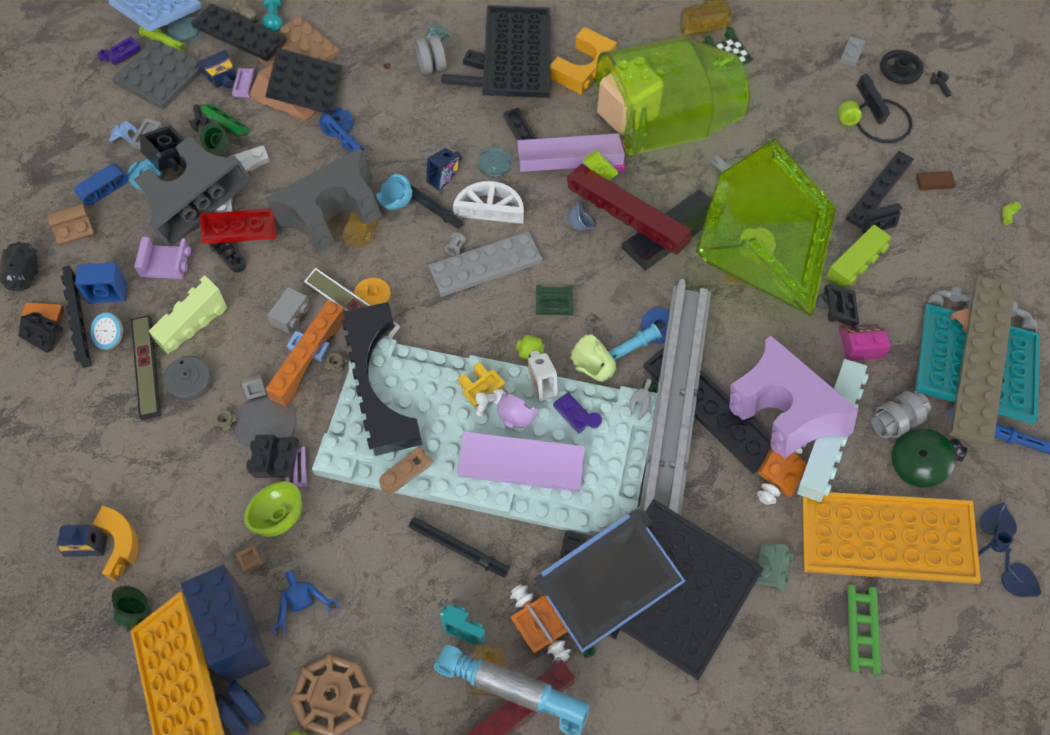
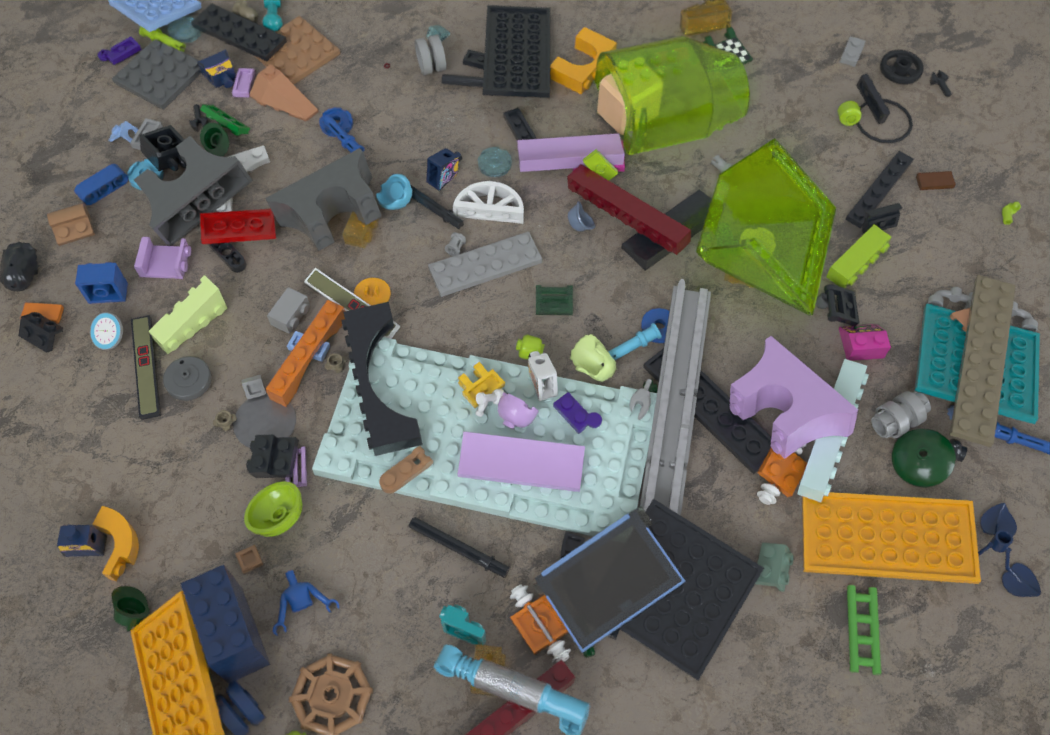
(75, 312): black plate -> none
(304, 81): black plate -> none

